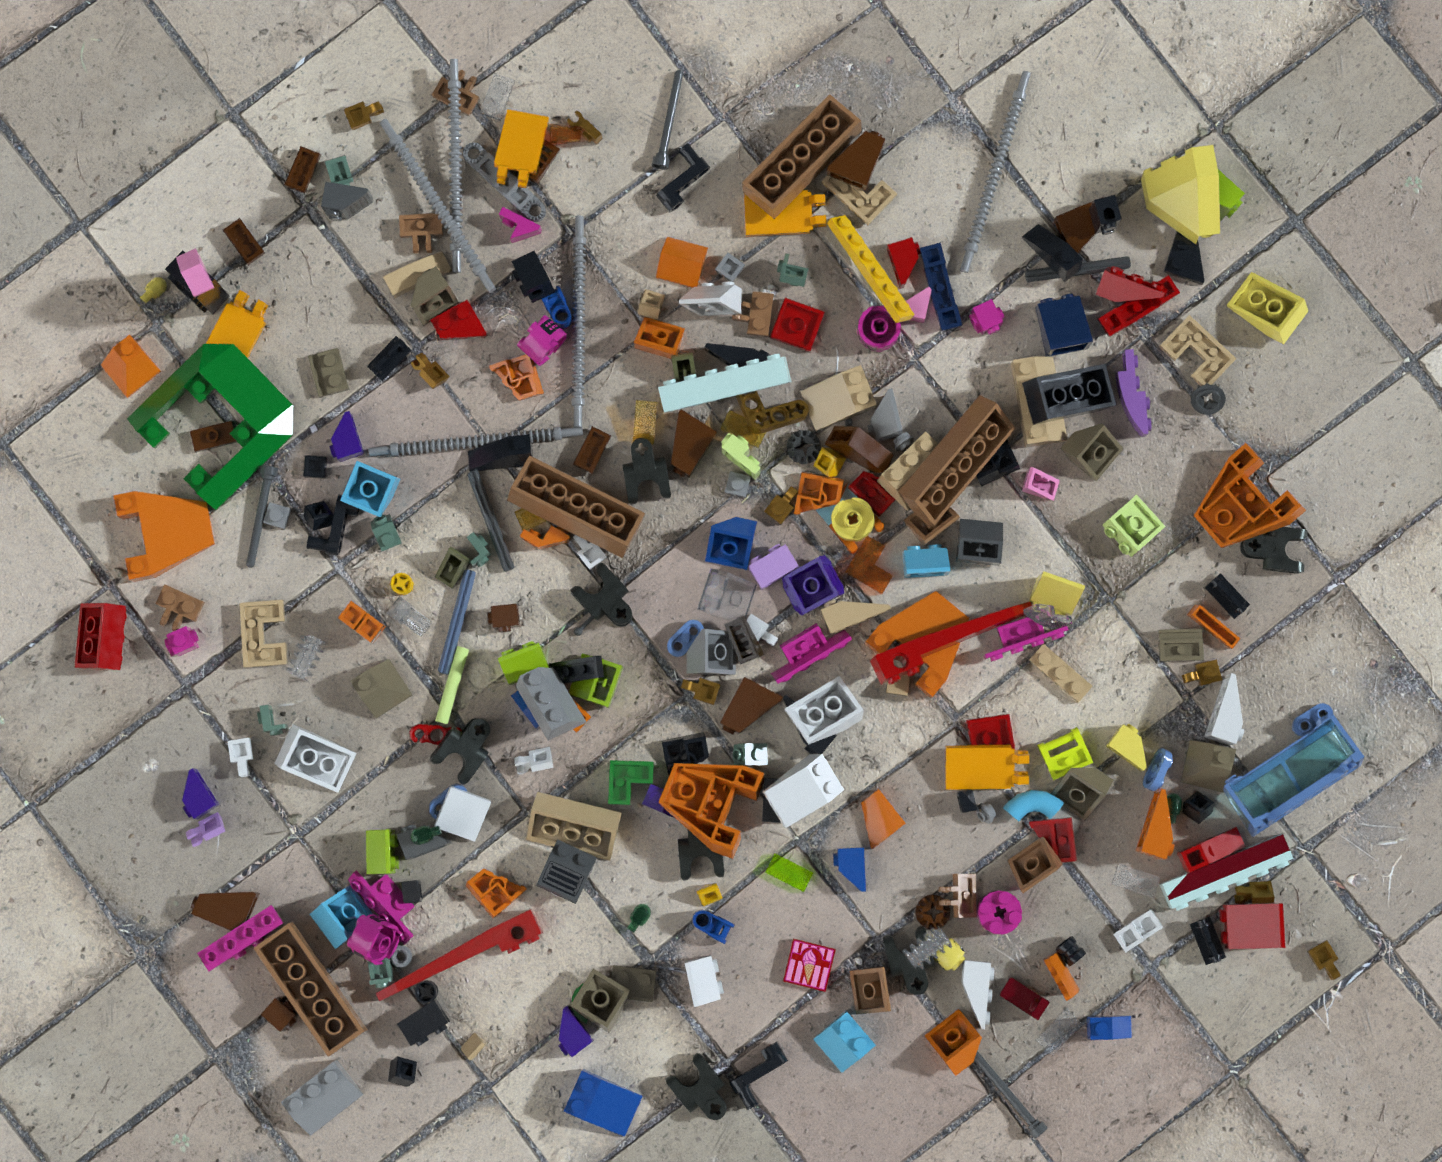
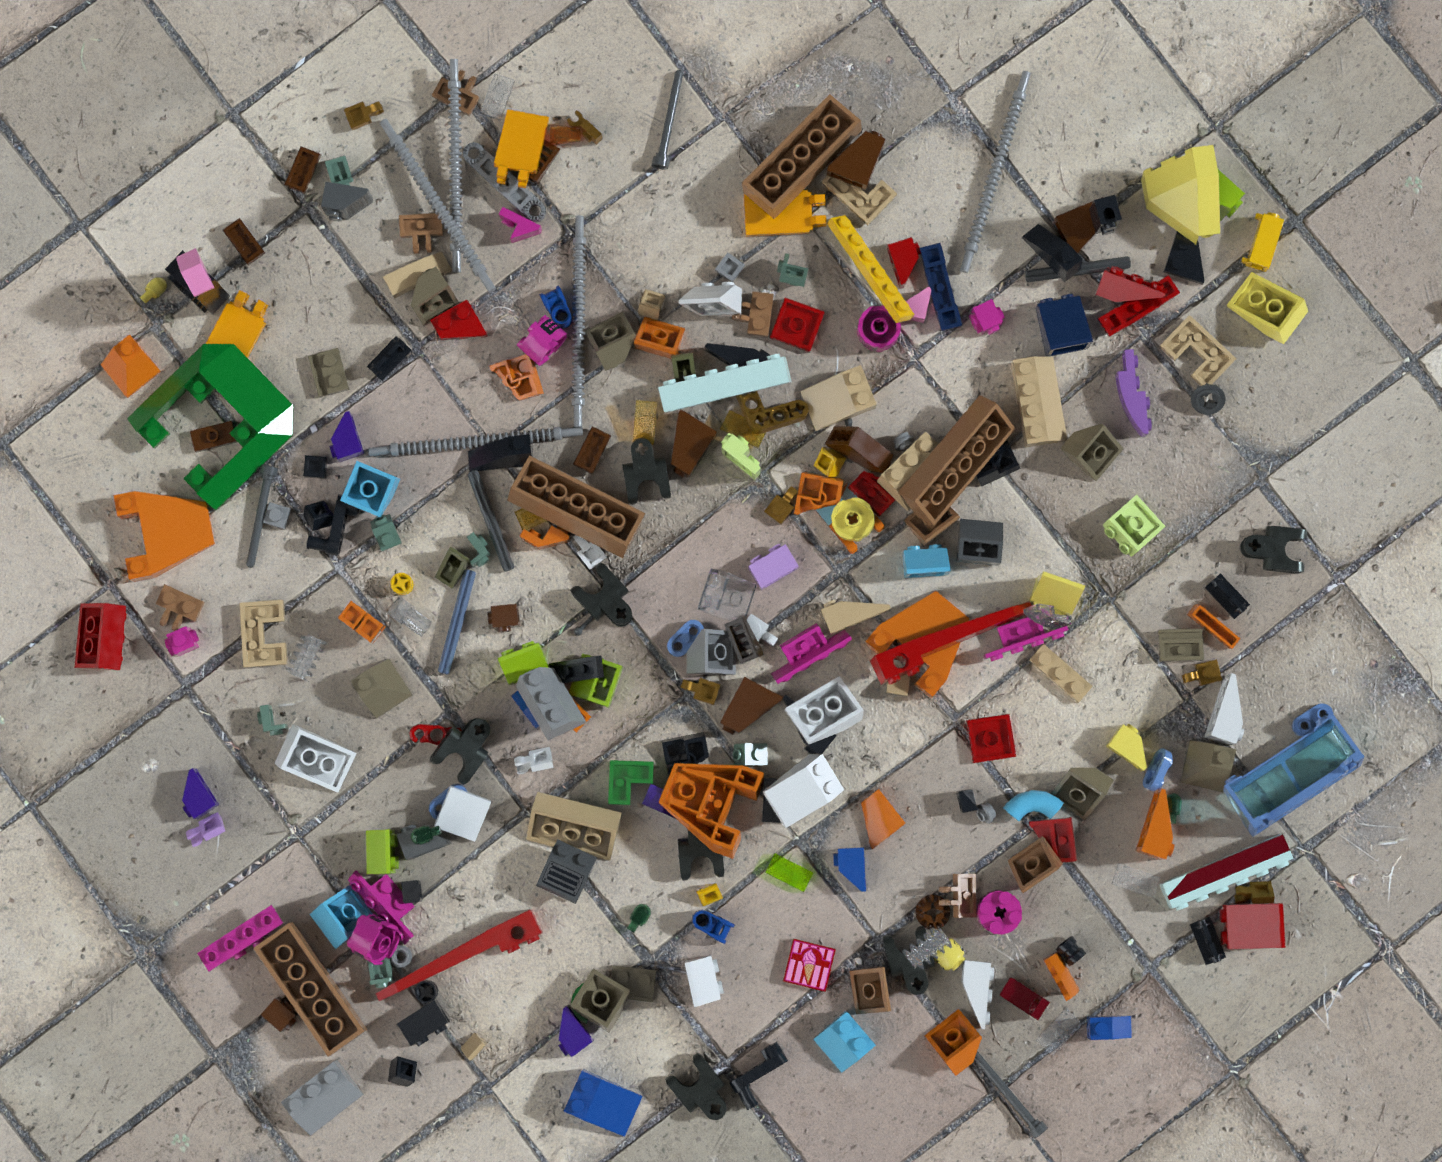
(225, 909): reddish brown slope -> none
(241, 752): white plate -> none
(430, 372): pearl gold plate -> none
(452, 685): yellowish green piece -> none
(493, 891): orange slope -> none
(532, 276): black brick -> none
(612, 340): none -> dark tan slope
(681, 262): orange slope -> none
(698, 167): black beam -> none
(731, 542): blue slope -> none
(737, 484): light grey plate -> none
(798, 455): dark grey gear -> none
(812, 585): dark purple slope -> none
(864, 568): clear orange plate -> none
(885, 420): light grey slope -> none
(984, 767): light orange tile -> none
(1040, 484): bright pink slope -> none
(1069, 394): black brick -> none
(1073, 758): neon yellow plate -> none
(1138, 930): white slope -> none
(1198, 807): black slope -> none
(1211, 850): red slope -> none
(1237, 508): orange wedge -> none
(1264, 241): none -> yellow brick
(1323, 957): pearl gold plate -> none

